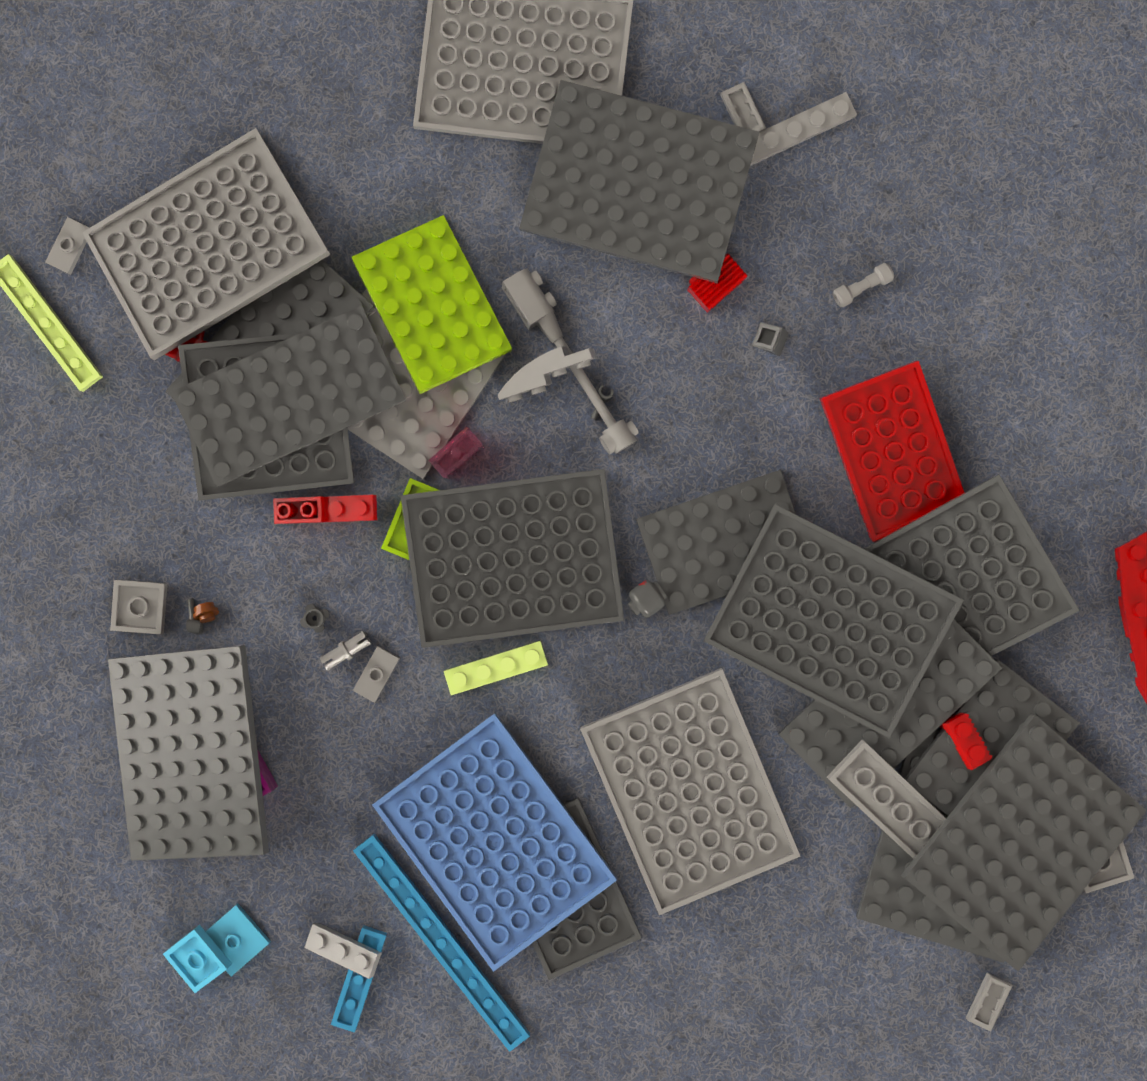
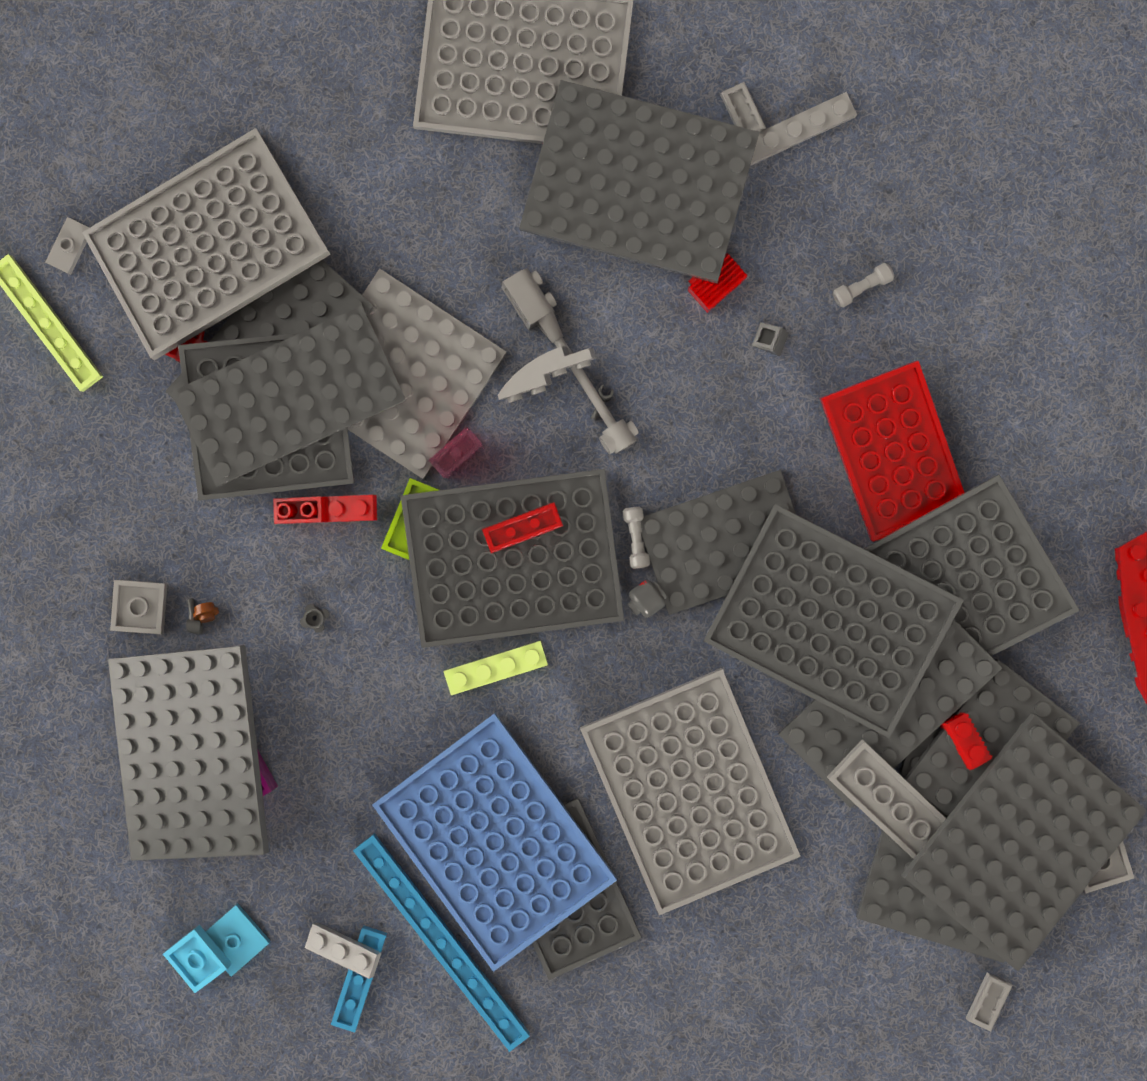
(345, 650): light grey pin -> none
(376, 674): light grey plate -> none
(431, 304): lime plate -> none
(522, 527): none -> red tile
(639, 557): none -> light grey piece

